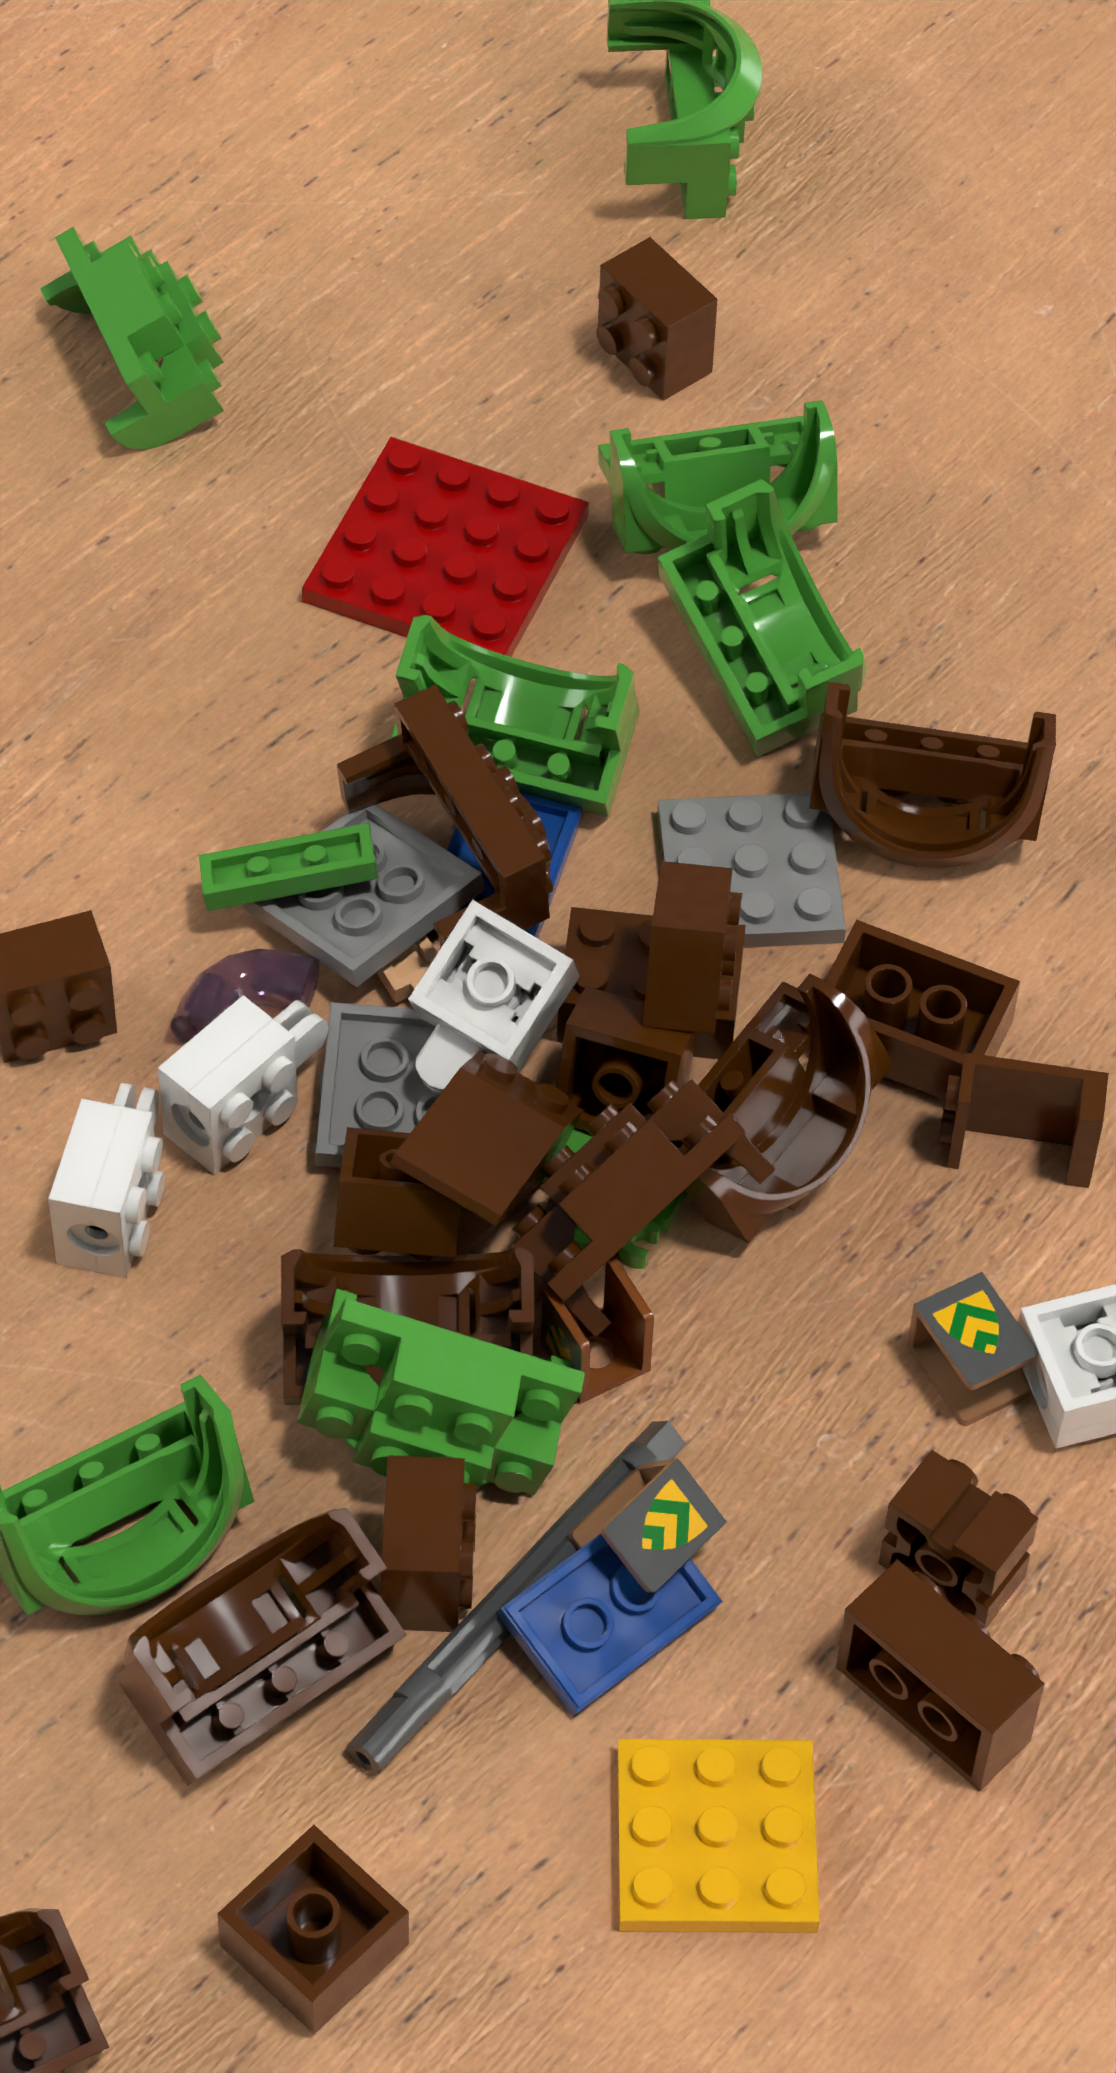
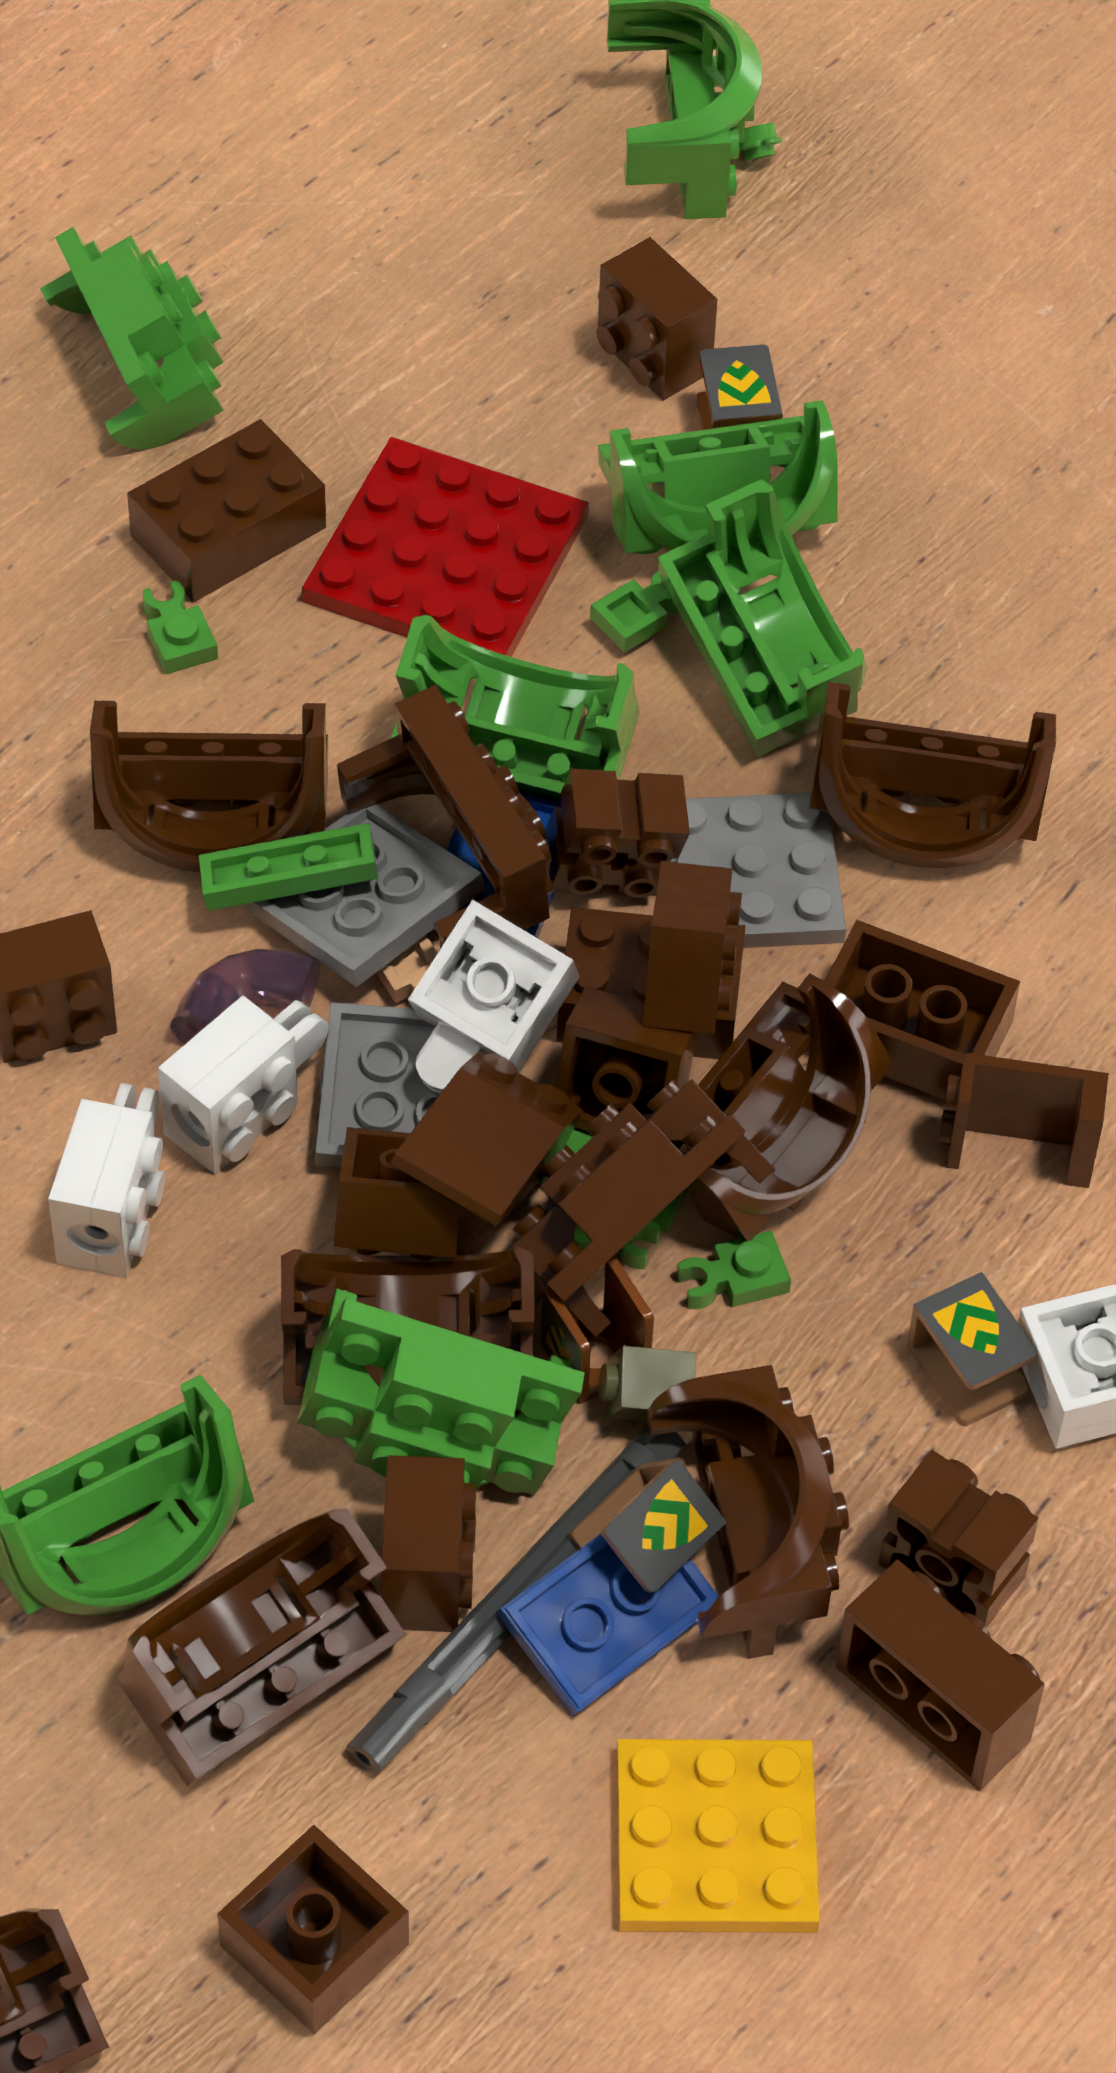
(178, 633): none -> bright green plate
(227, 510): none -> reddish brown brick
(242, 768): none -> reddish brown piece
(616, 831): none -> reddish brown brick
(633, 613): none -> bright green plate
(638, 1377): none -> olive brick
(737, 387): none -> piece
(741, 1269): none -> bright green plate
(759, 141): none -> bright green plate
(775, 1503): none -> reddish brown piece

